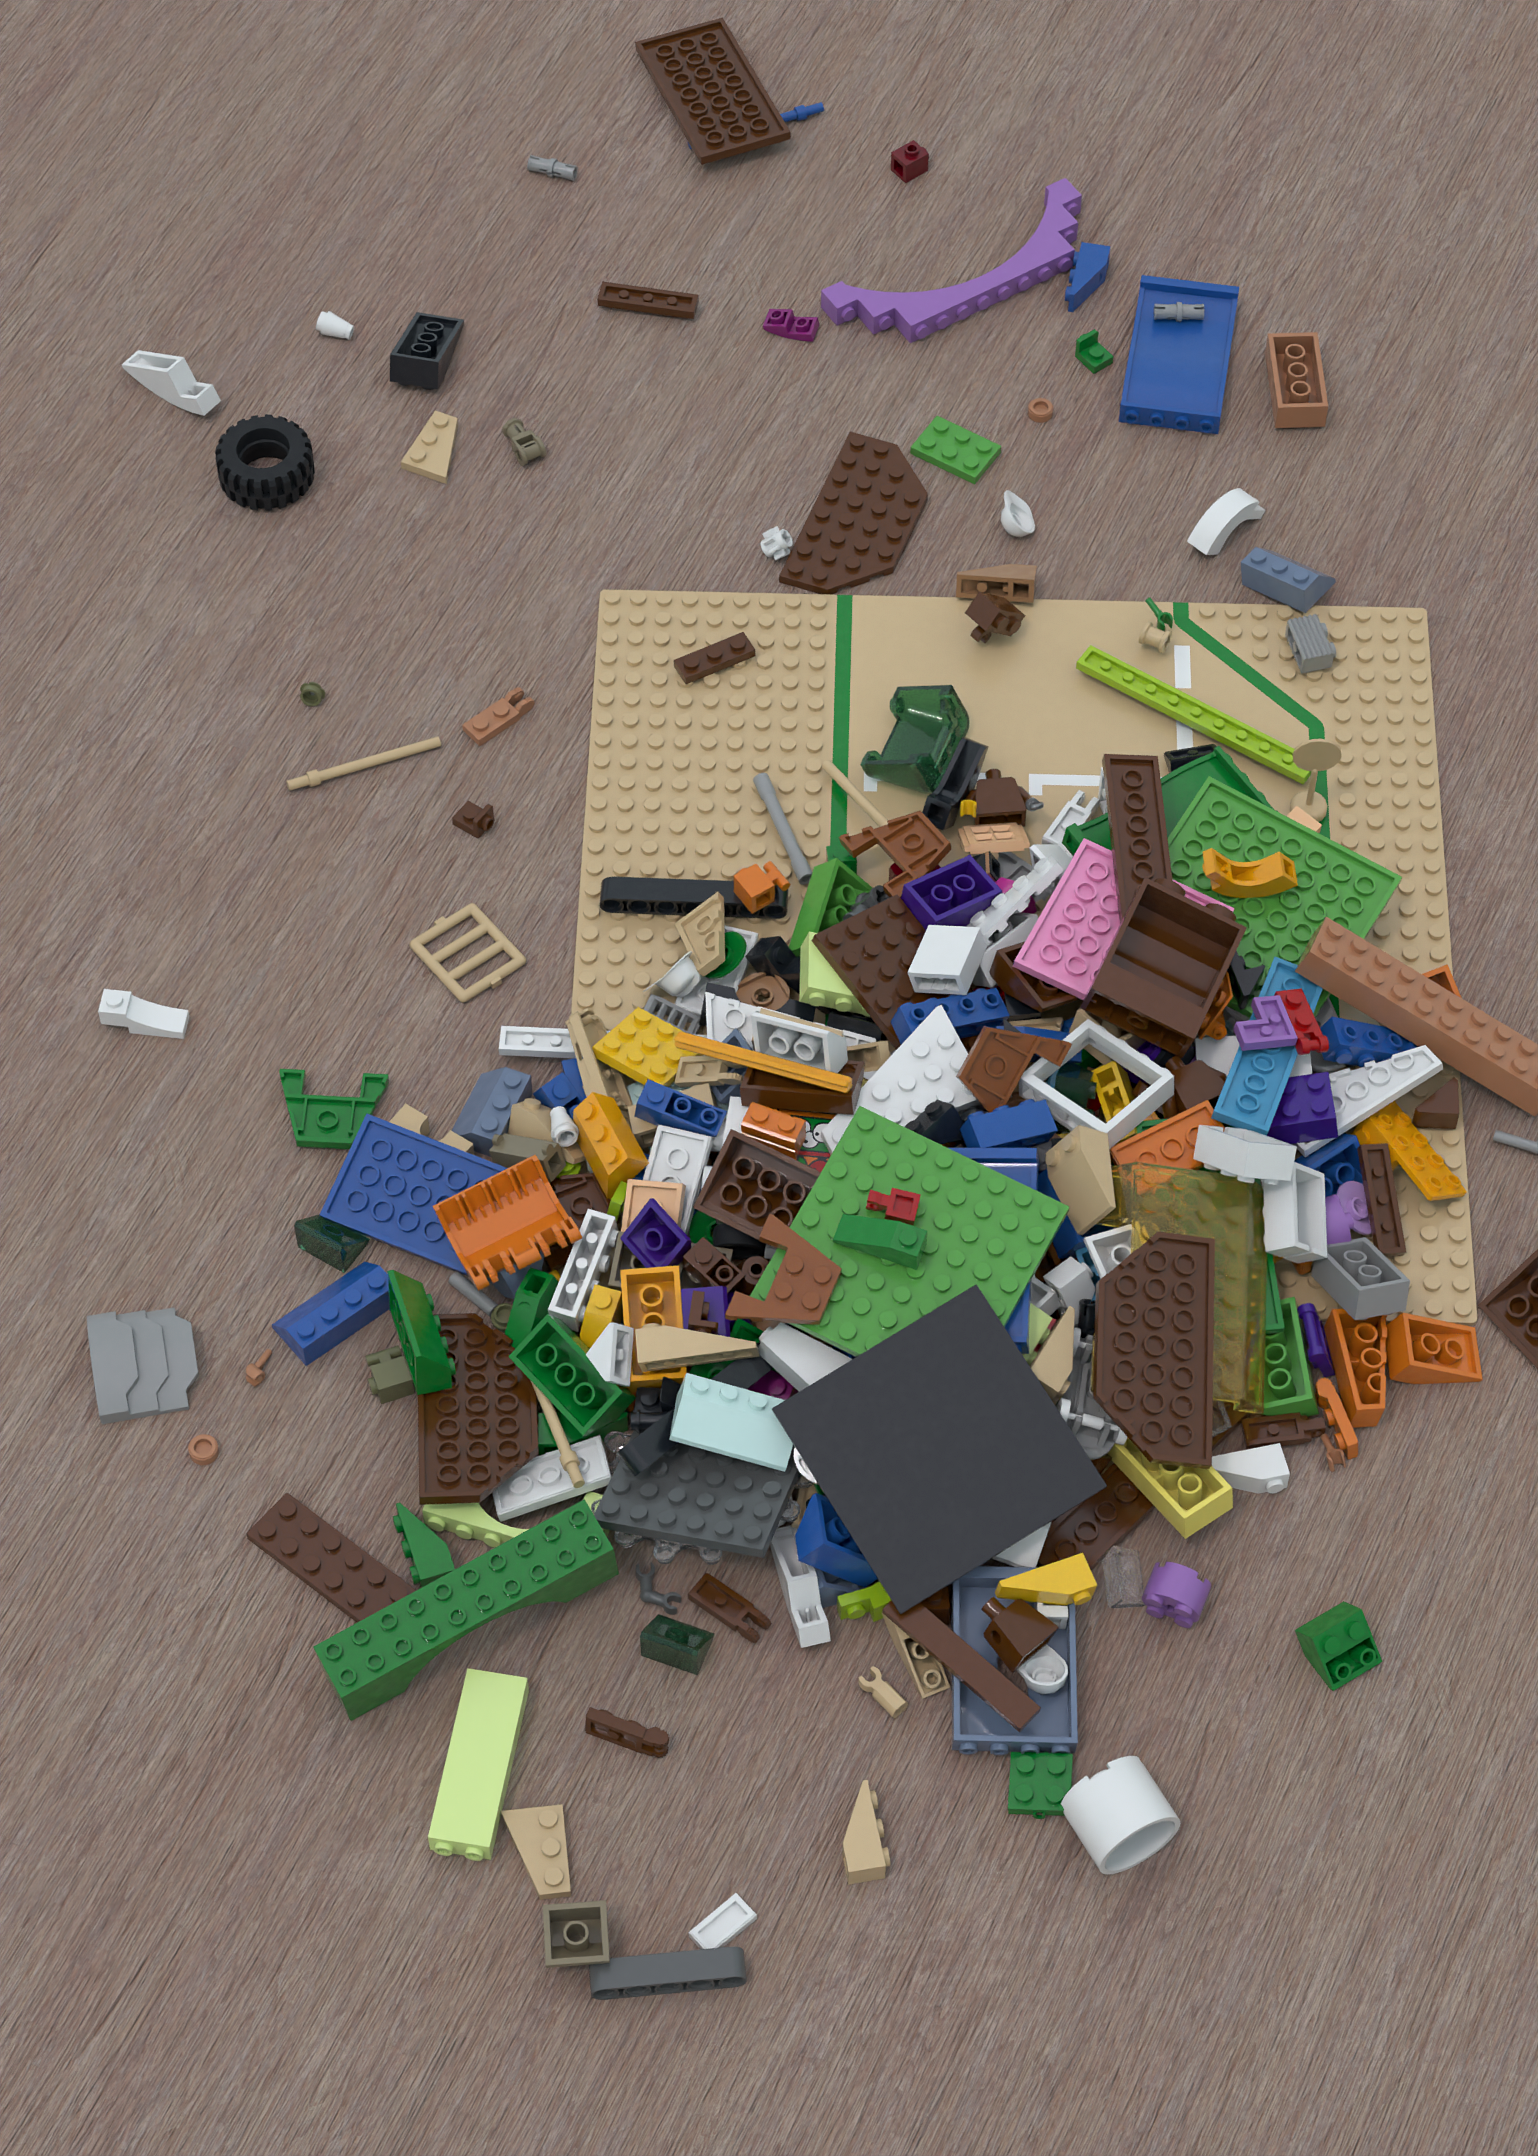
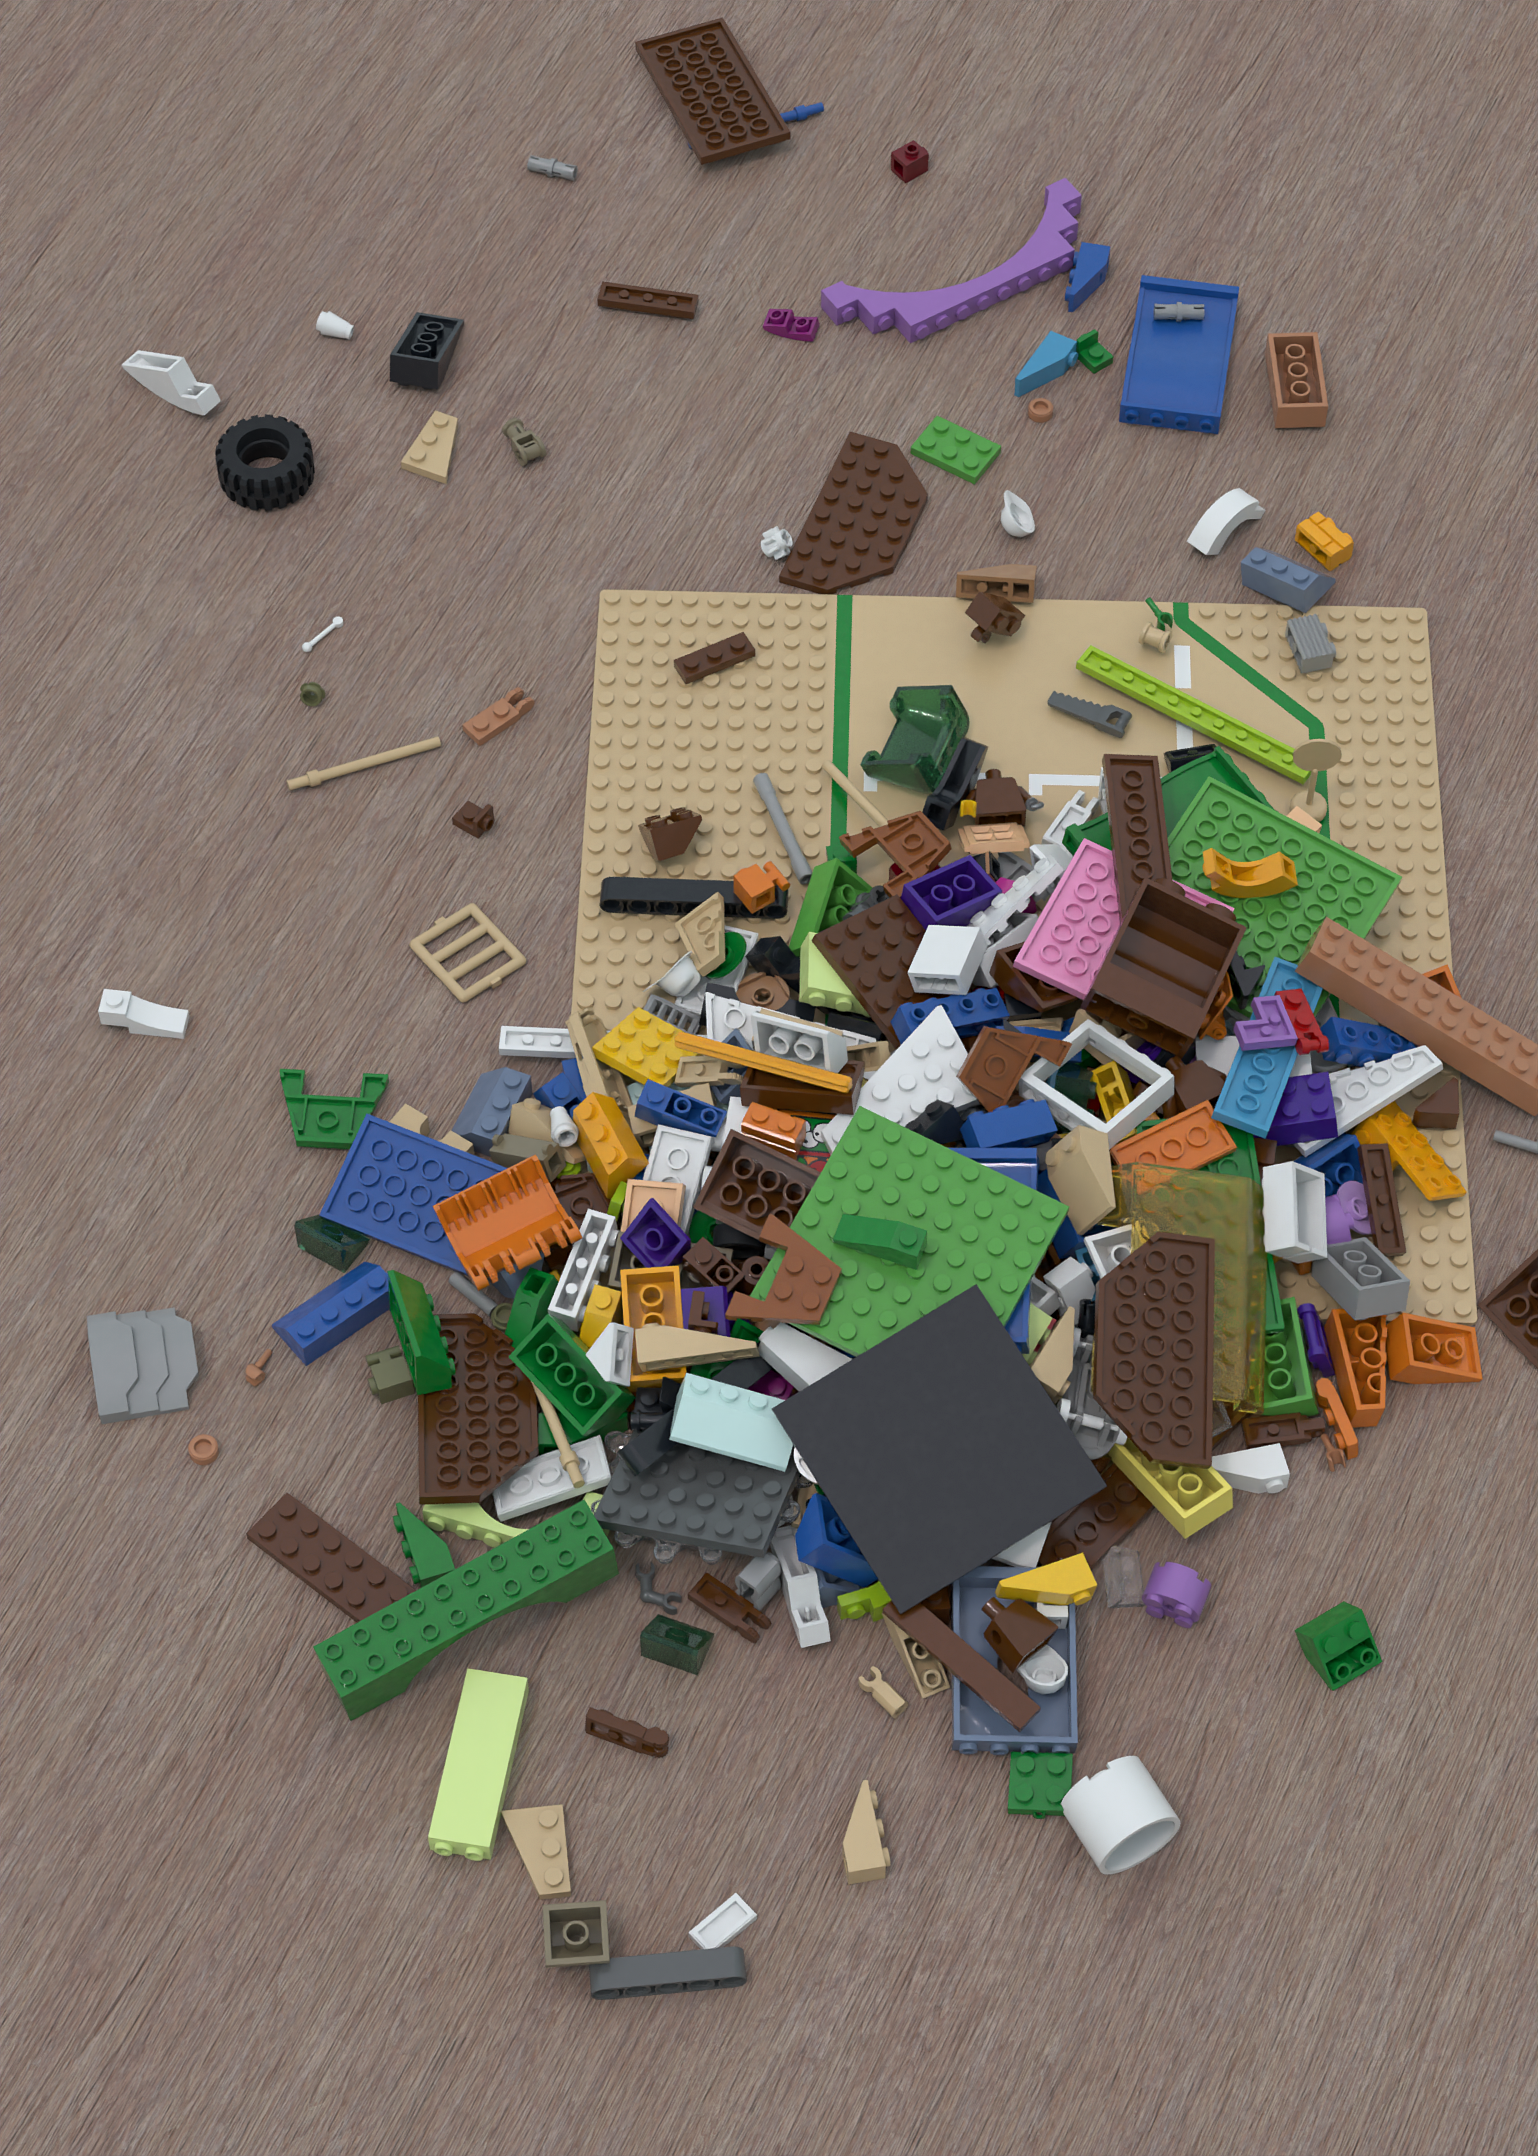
(337, 622): none -> white hinge
(670, 834): none -> reddish brown slope
(759, 1580): none -> light grey brick
(899, 1205): red plate -> none
(1047, 363): none -> dark azure slope
(1092, 713): none -> dark grey piece
(1244, 1154): white piece -> none
(1324, 541): none -> light orange brick

